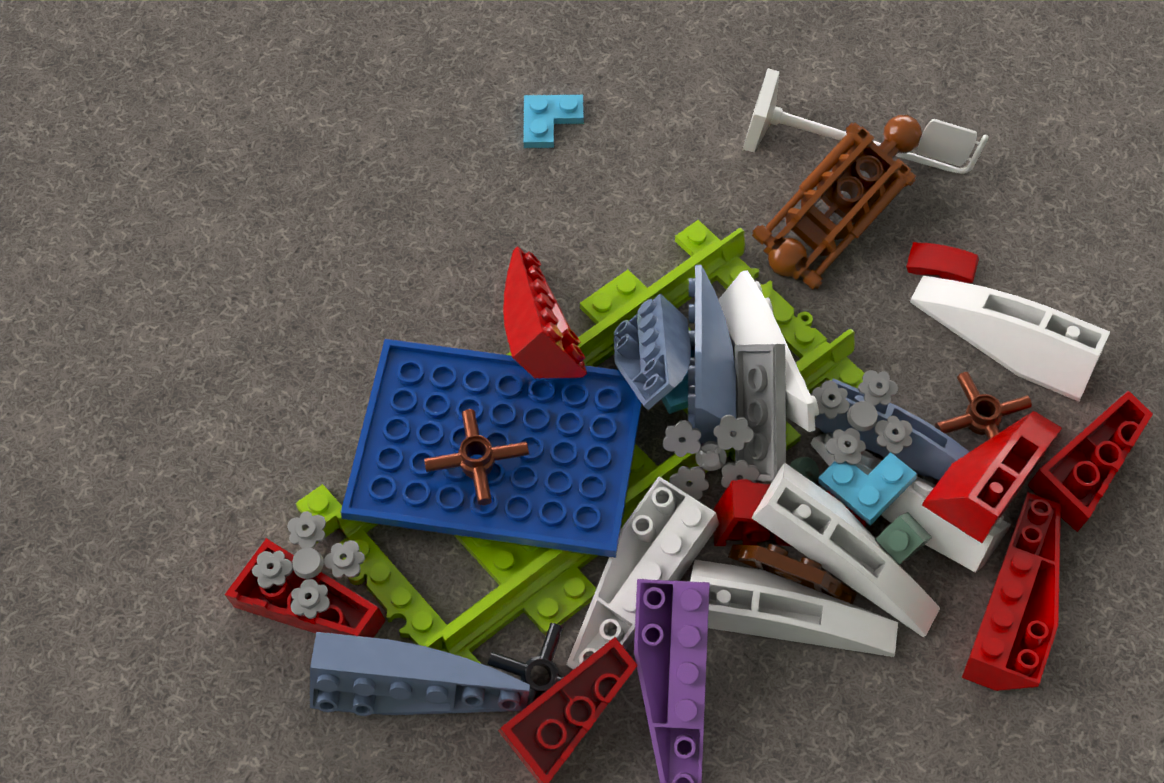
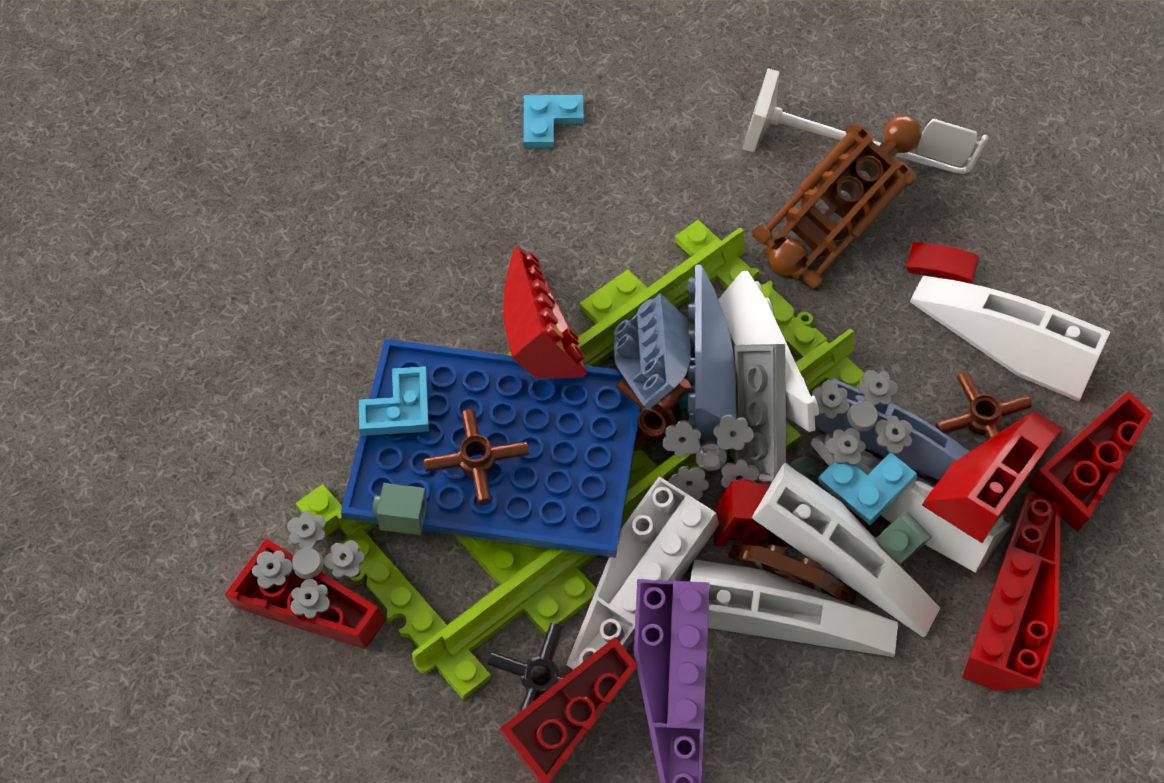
(400, 508): none -> sand green brick
(404, 411): none -> medium azure plate
(405, 679): sand blue wedge -> none
(660, 416): none -> copper bar

